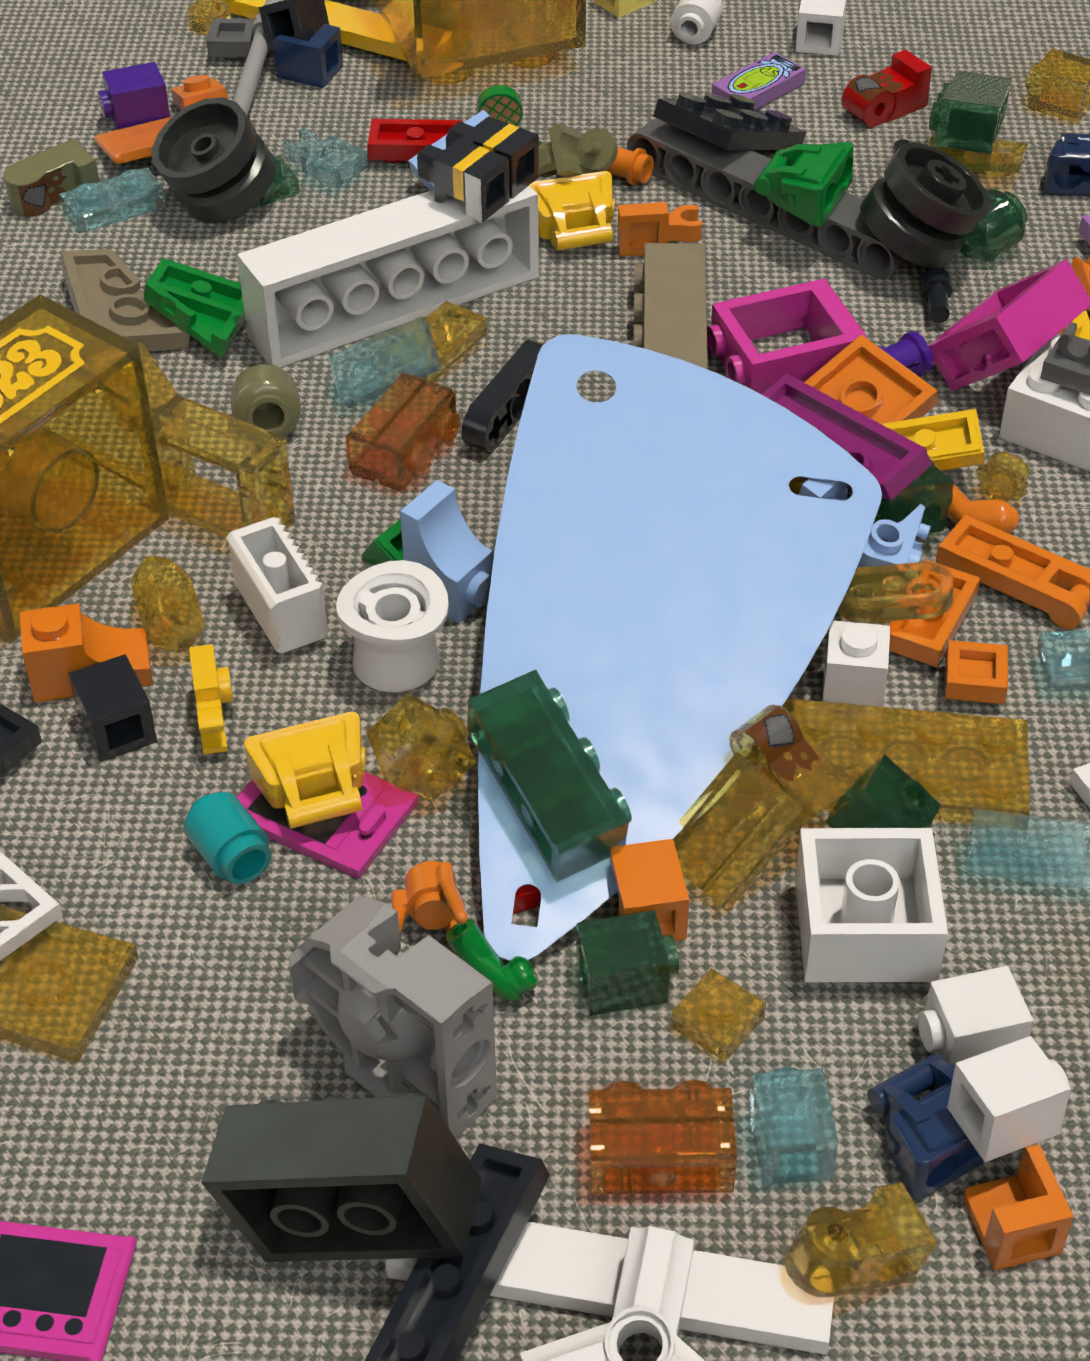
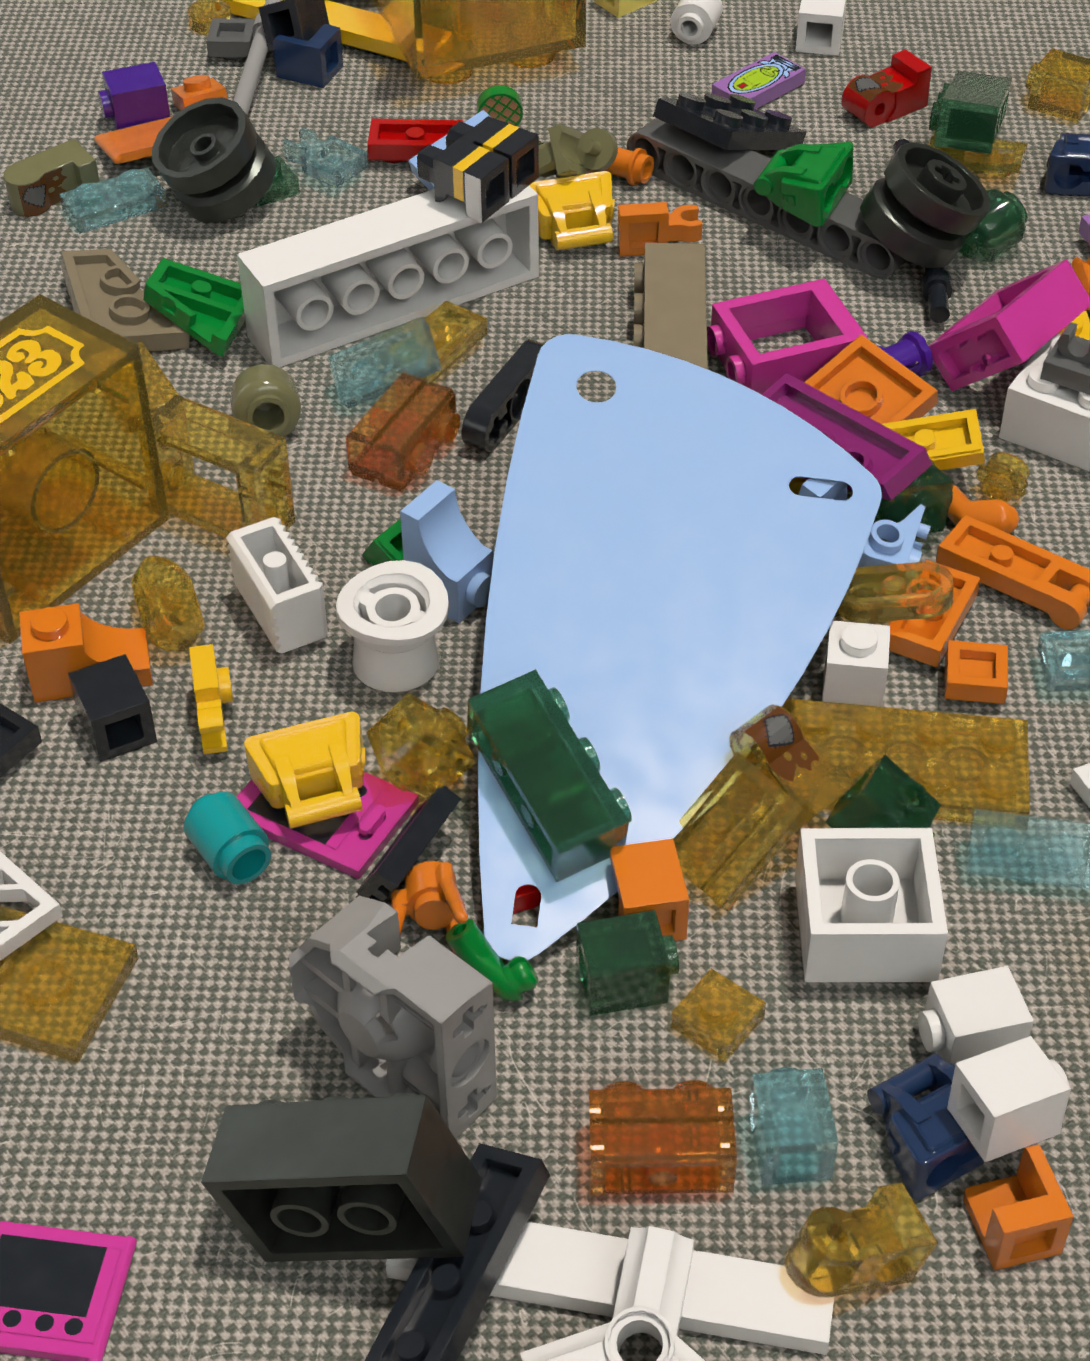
(409, 845): none -> black tile

